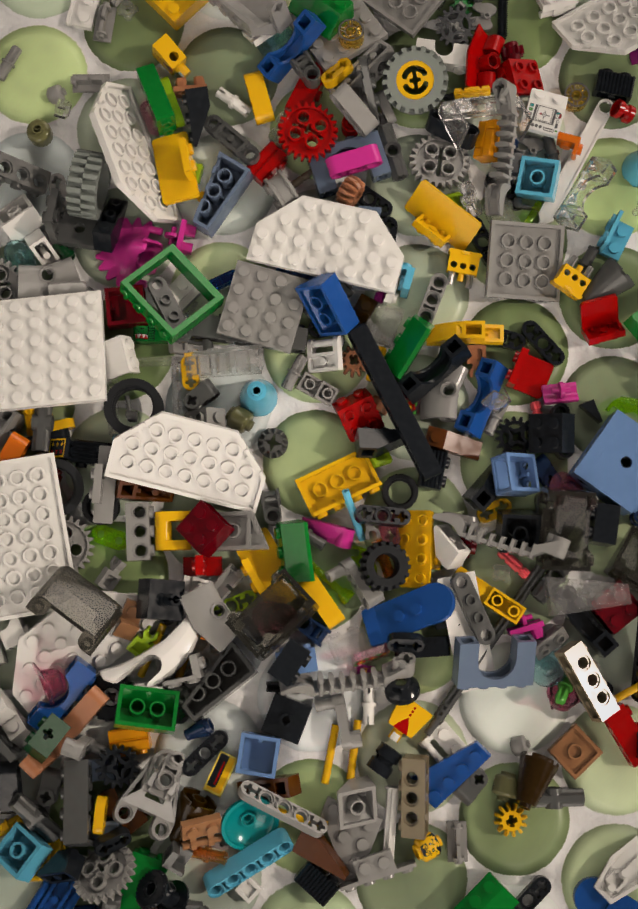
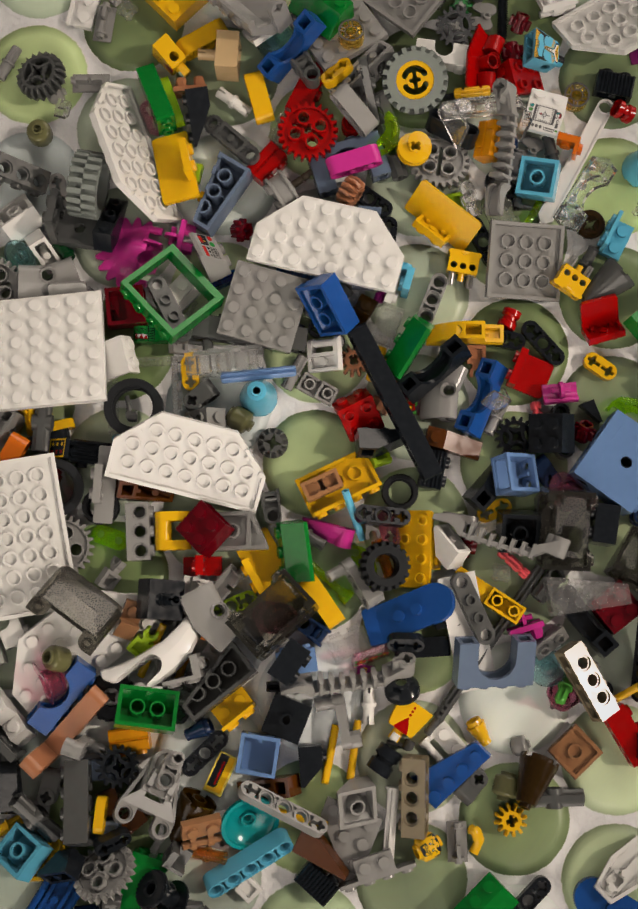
(49, 67): none -> dark grey gear
(54, 729): dark green brick -> none
(57, 658): none -> olive head
(201, 38): none -> yellow beam
(211, 256): none -> light grey slope
(226, 55): none -> tan brick
(233, 708): none -> yellow bracket
(241, 230): none -> dark red gear
(258, 374): none -> medium blue axle
(310, 761): none -> black slope
(321, 485): none -> medium nougat brick
(391, 135): none -> clear neon green piece
(407, 746): none -> dark grey hand
(422, 150): none -> yellow piece
(477, 728): none -> yellow cone
(478, 838): none -> yellow arm
(509, 318): none -> red wheel
(519, 23): none -> dark red gear
(541, 52): none -> medium azure torso
(584, 431): none -> dark red gear
(596, 370): none -> yellow beam
(598, 226): none -> dark brown gear

